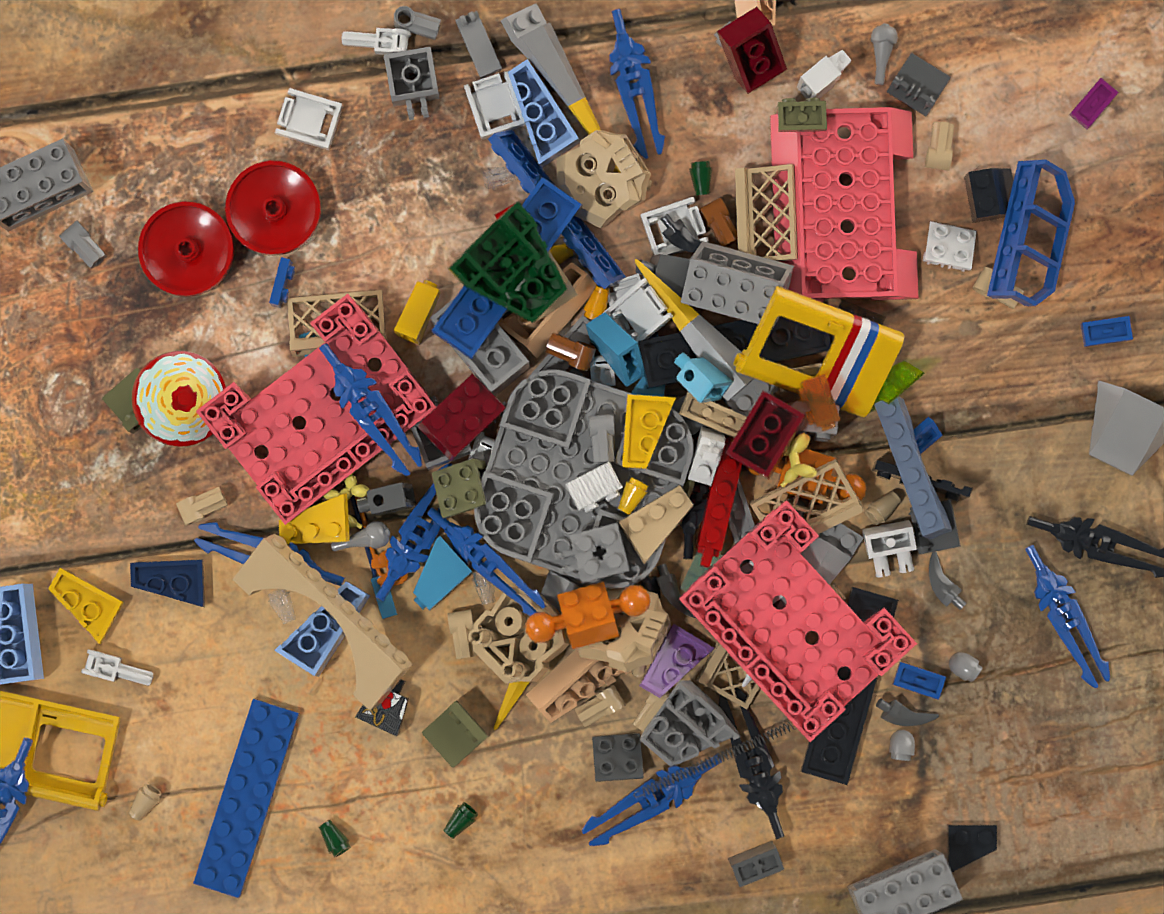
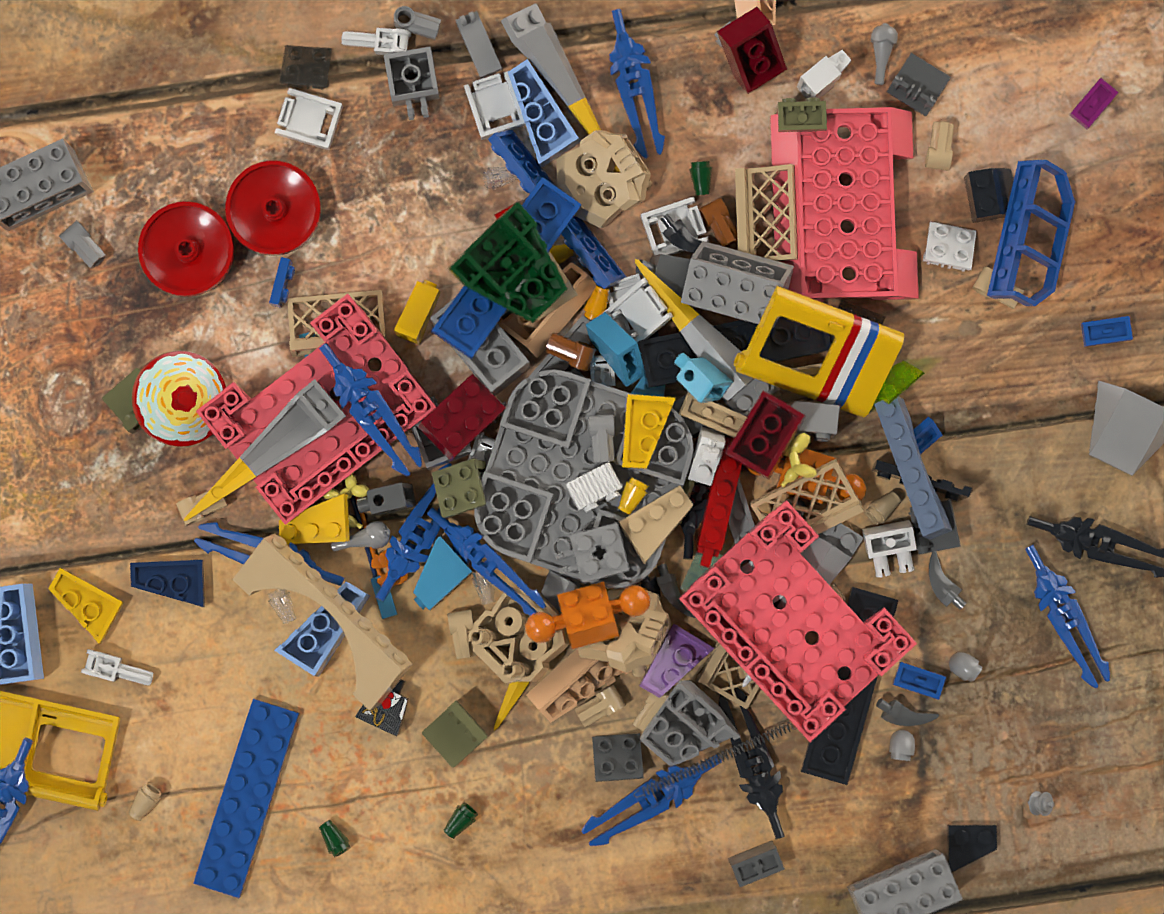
(299, 423): none -> light grey plate
(306, 67): none -> clear smoke hinge
(820, 403): clear orange brick -> none
(1041, 803): none -> light grey wheel

